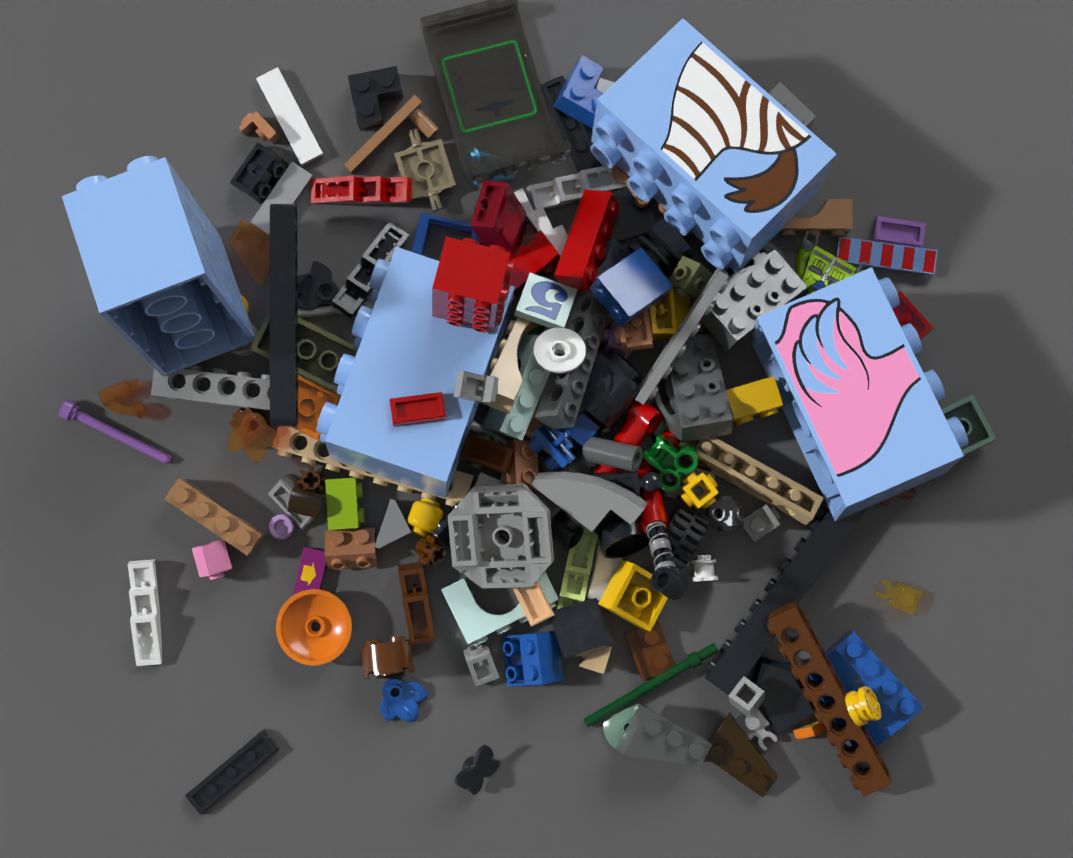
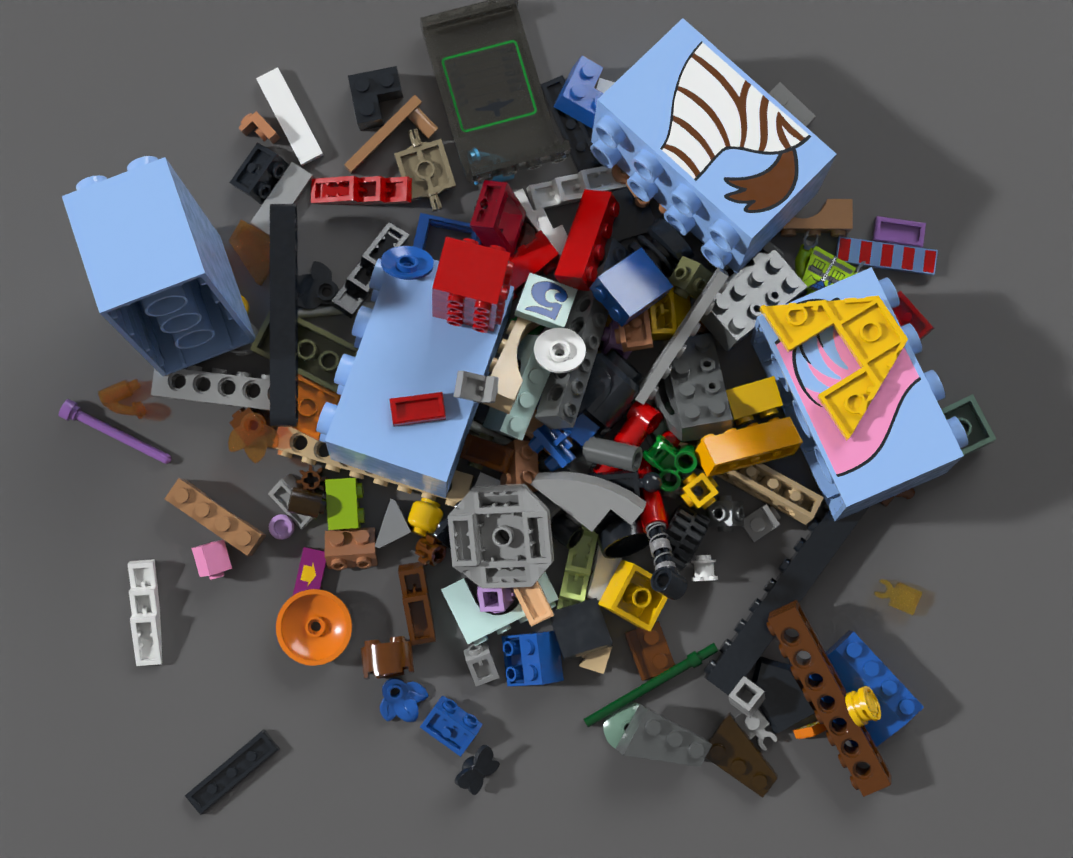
(407, 262): none -> blue dish
(451, 725): none -> blue bracket
(495, 599): none -> lavender brick
(748, 446): none -> light orange brick
(867, 332): none -> yellow wing

